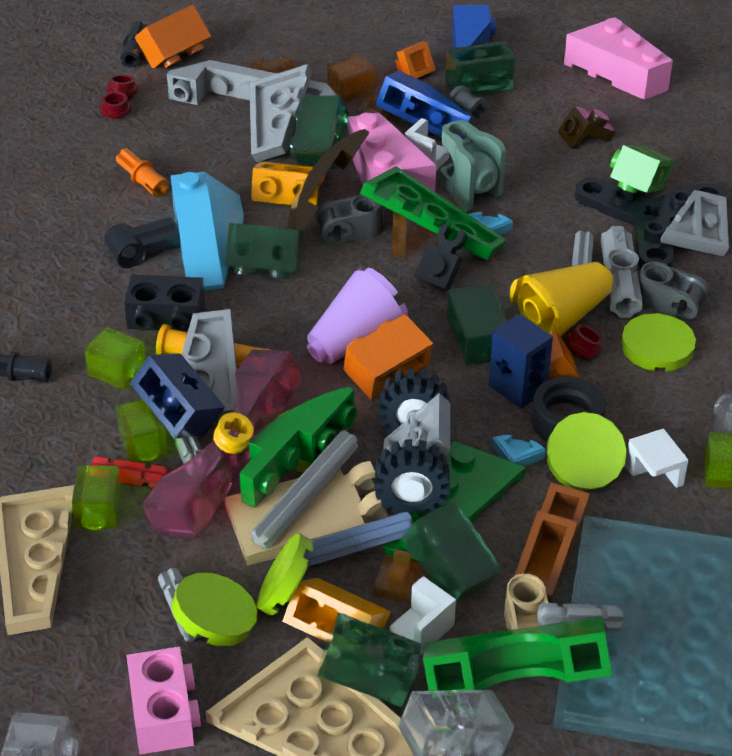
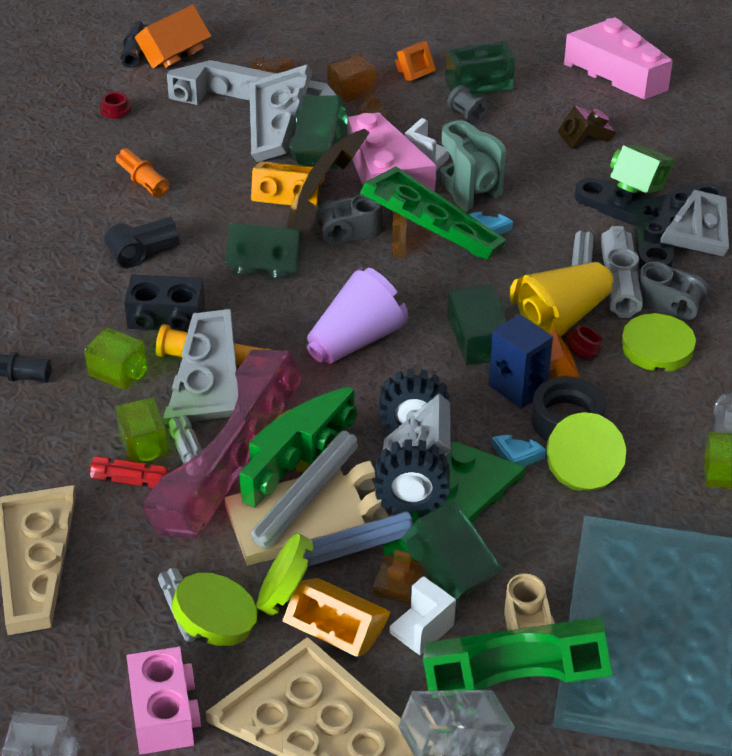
(97, 497): clear neon green brick -> none
(123, 84): dark red plate -> none
(177, 395): dark blue brick -> none
(202, 218): medium azure wedge -> none
(241, 425): yellow bush -> none
(369, 659): clear green brick -> none
(381, 354): orange brick -> none
(417, 100): blue slope -> none
(440, 263): black plate -> none
(472, 25): blue slope -> none
(550, 613): light grey axle -> none
(554, 535): dark orange slope -> none
(656, 455): white panel -> none

